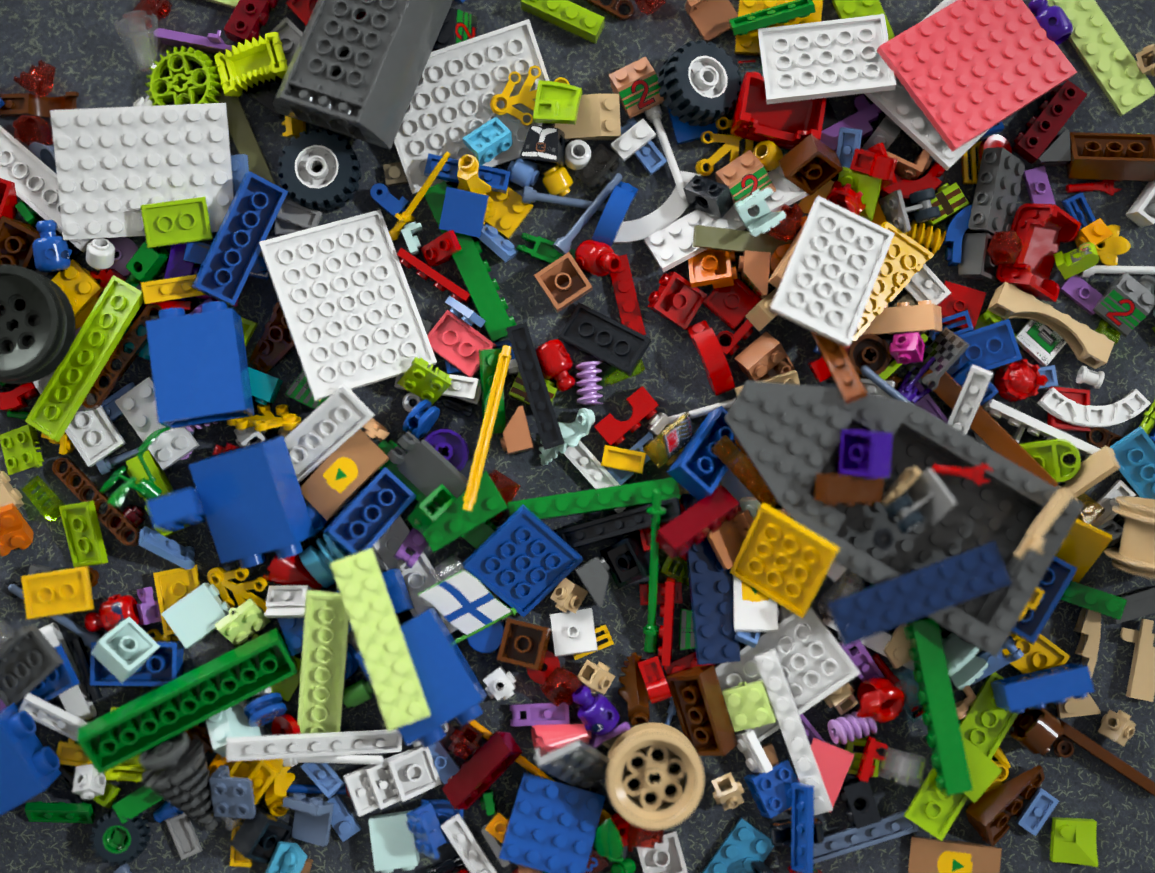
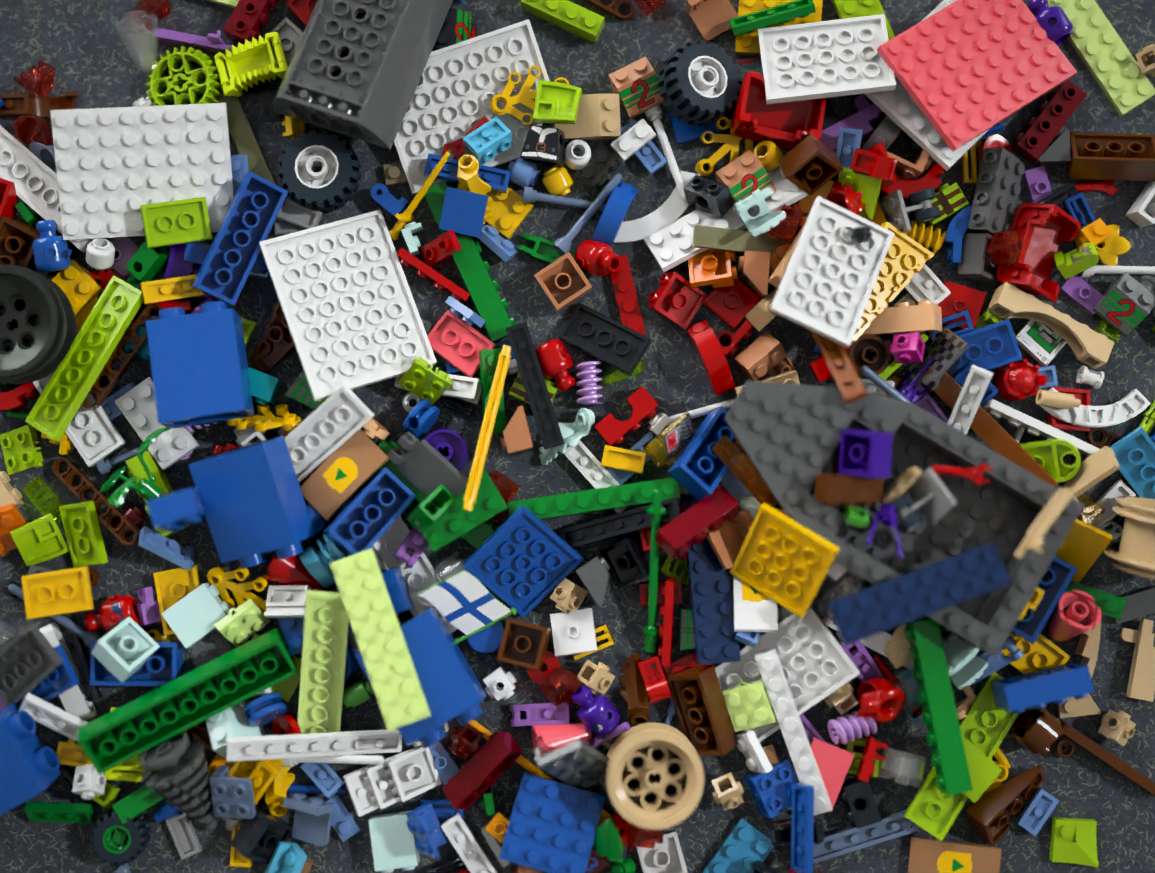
(39, 540): none -> lime plate
(458, 145): none -> red piece
(856, 516): none -> bright green tile
(861, 234): none -> black plate
(888, 518): none -> dark purple plant
(1056, 399): none -> tan cylinder
(1060, 195): none -> black axle
(1074, 615): none -> coral cone

